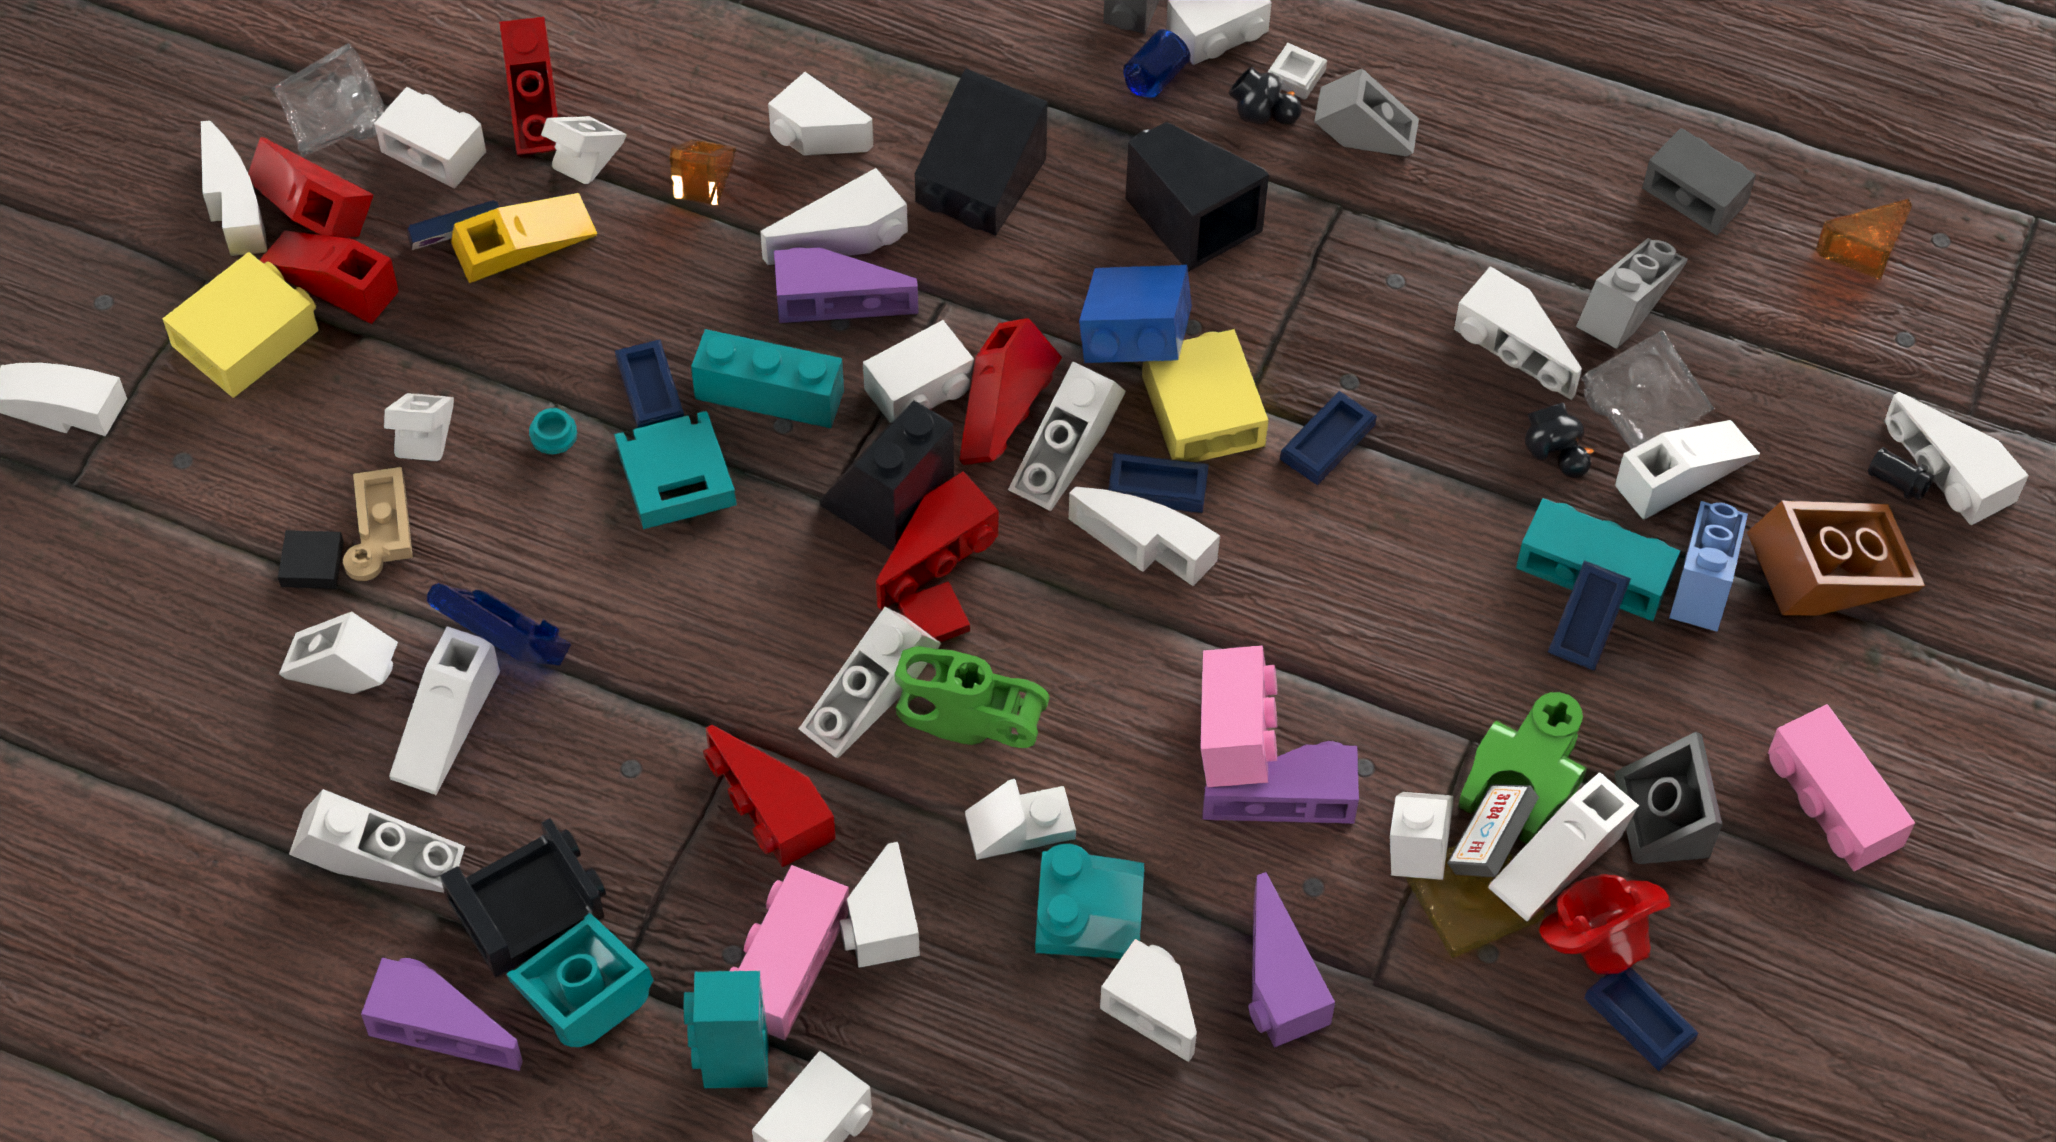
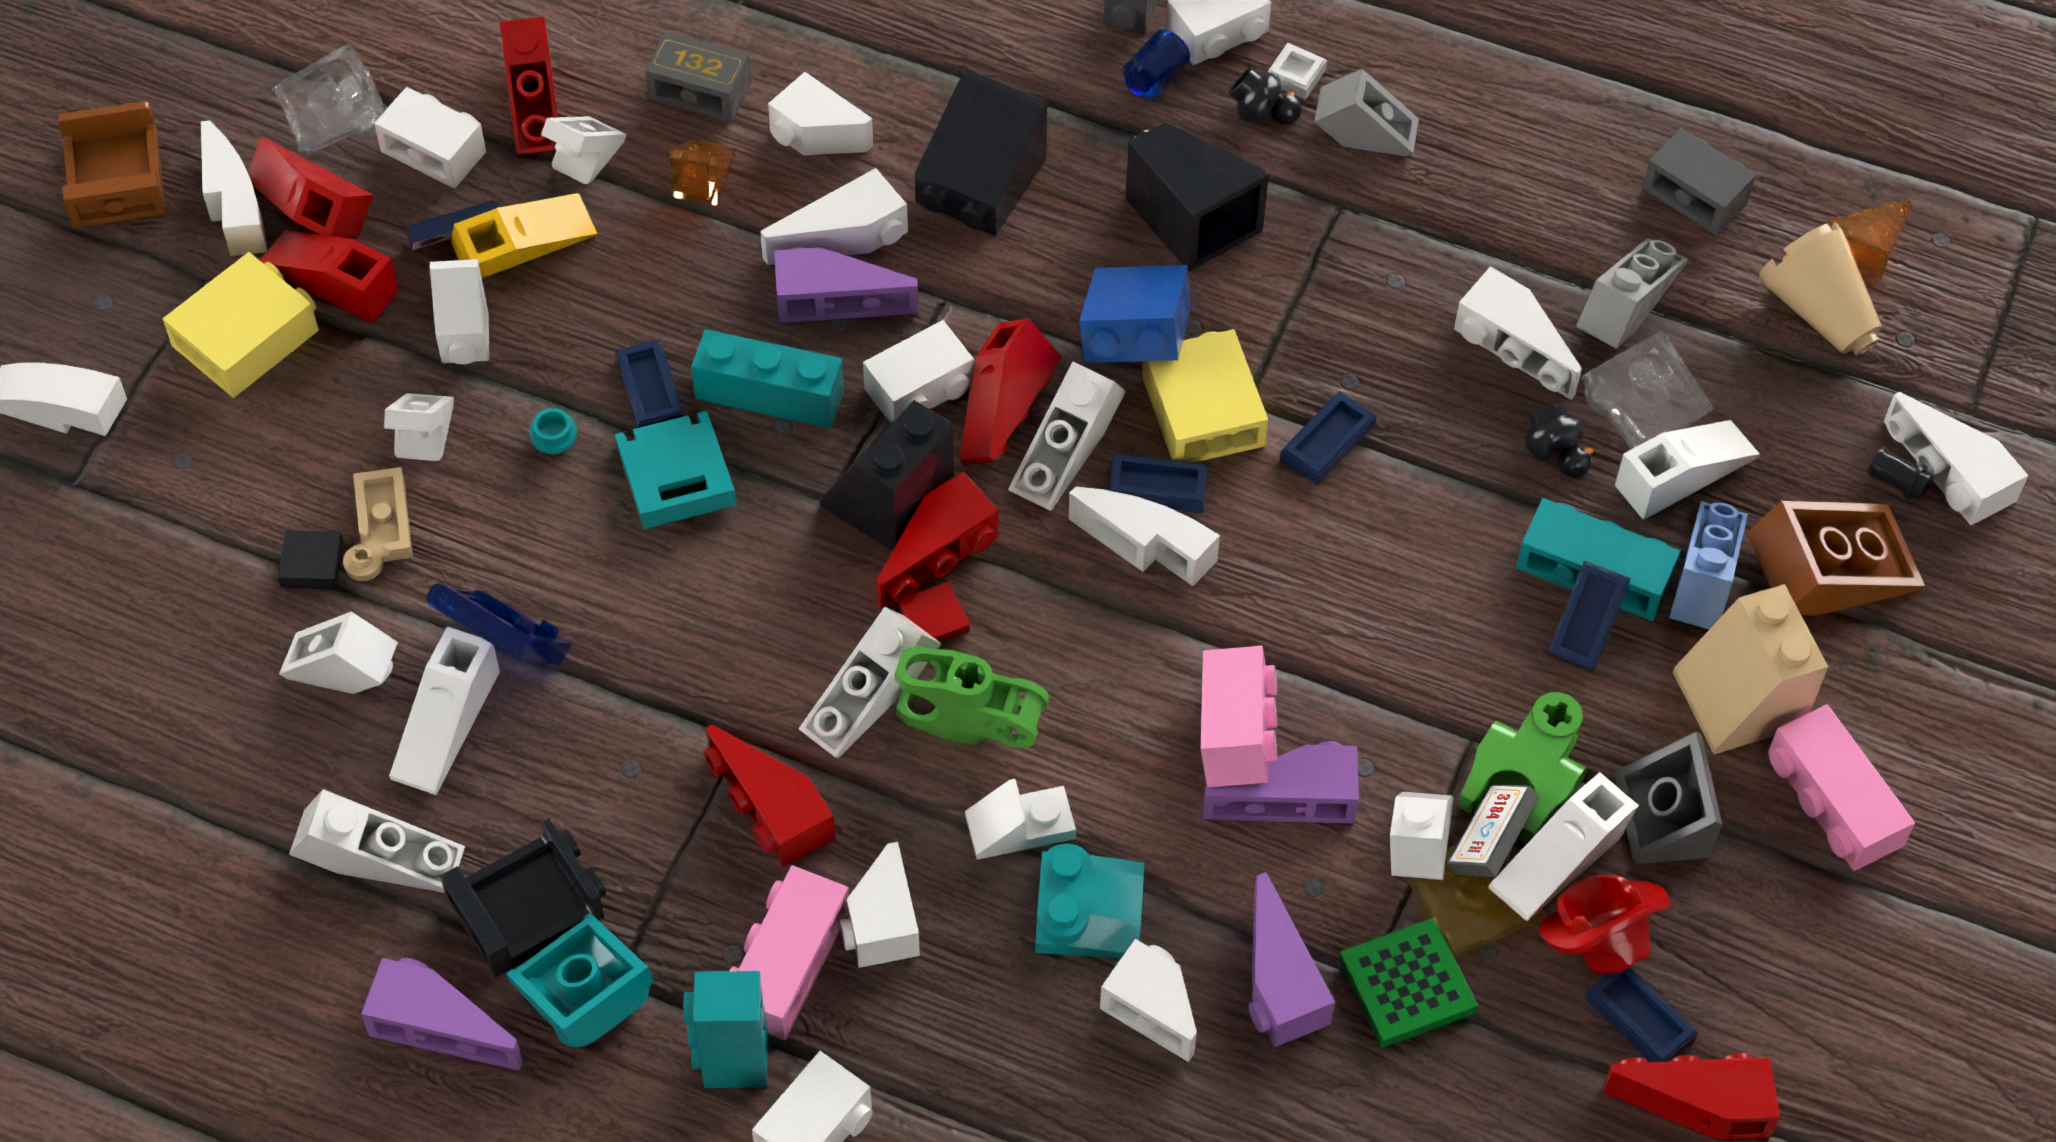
(111, 164): none -> dark orange panel
(460, 311): none -> white slope
(698, 76): none -> dark grey brick
(1407, 982): none -> green tile
(1713, 1097): none -> red slope
(1752, 671): none -> tan slope
(1826, 289): none -> tan cone

